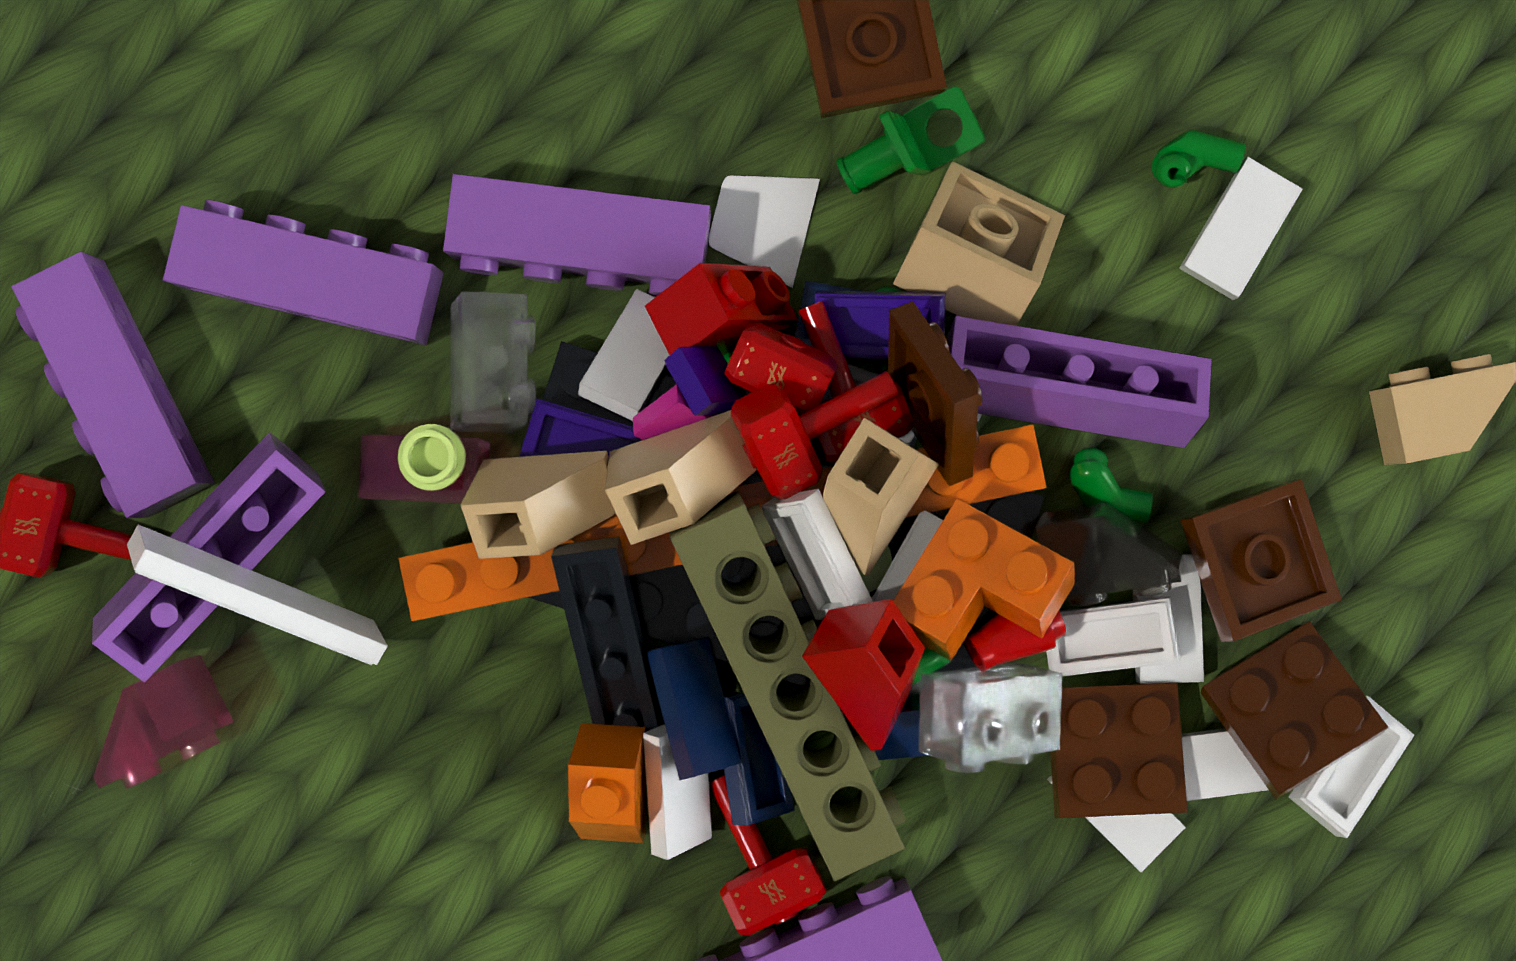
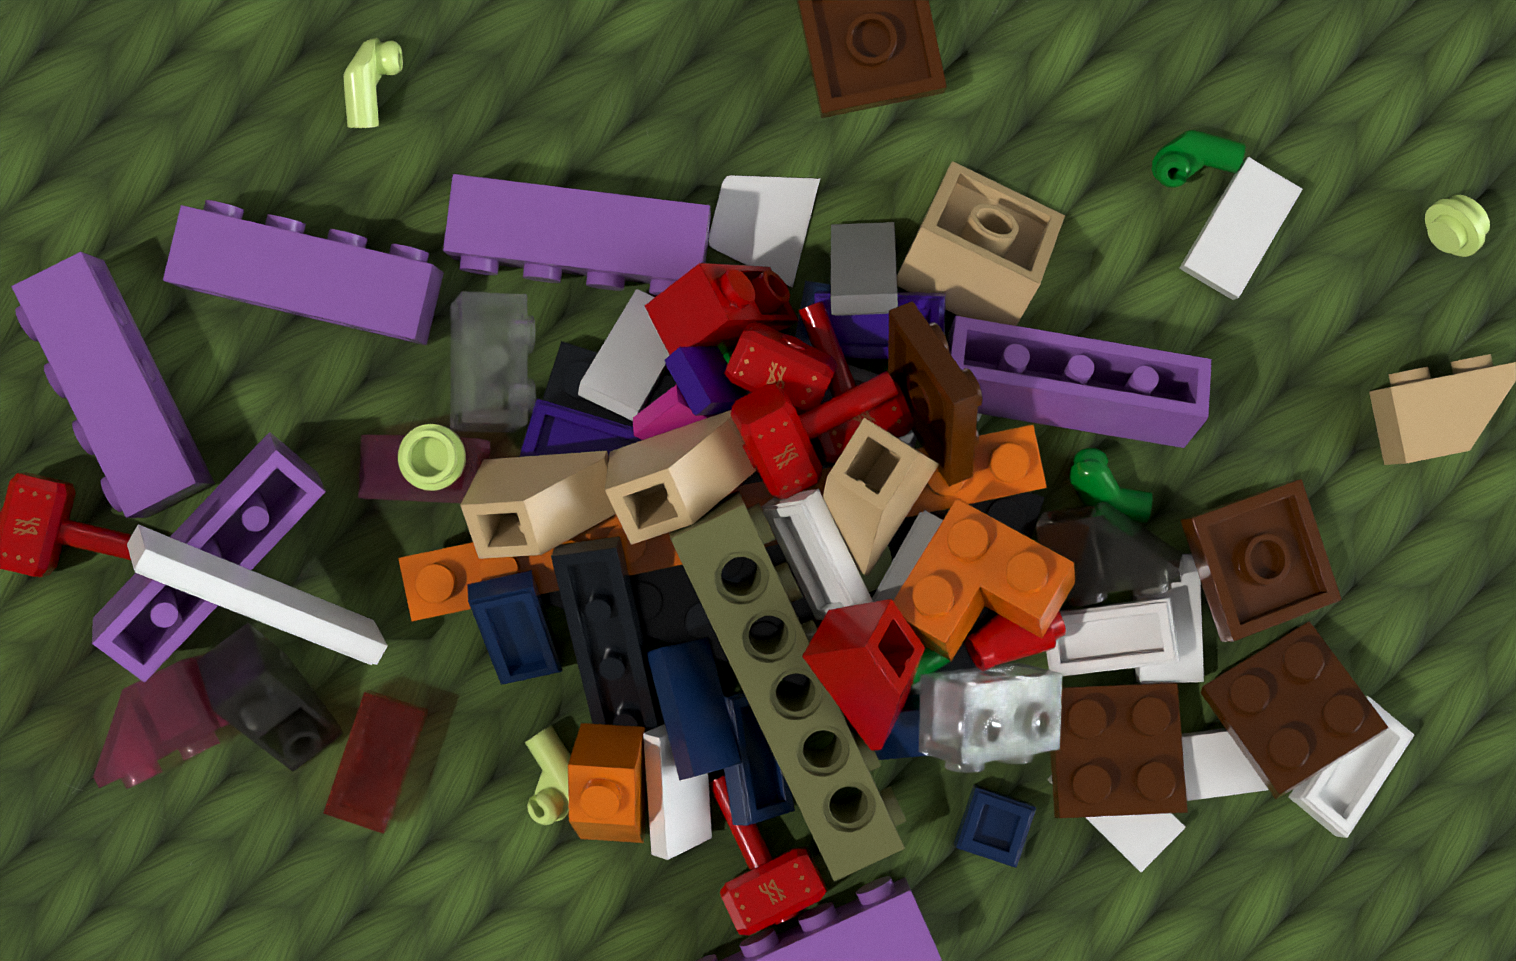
(267, 698): none -> clear smoke slope
(363, 75): none -> yellowish green arm
(375, 761): none -> clear red plate
(515, 627): none -> dark blue tile
(551, 794): none -> yellowish green arm
(863, 268): none -> light grey tile
(908, 143): green bracket -> none
(994, 826): none -> dark blue tile
(1457, 225): none -> yellowish green plate

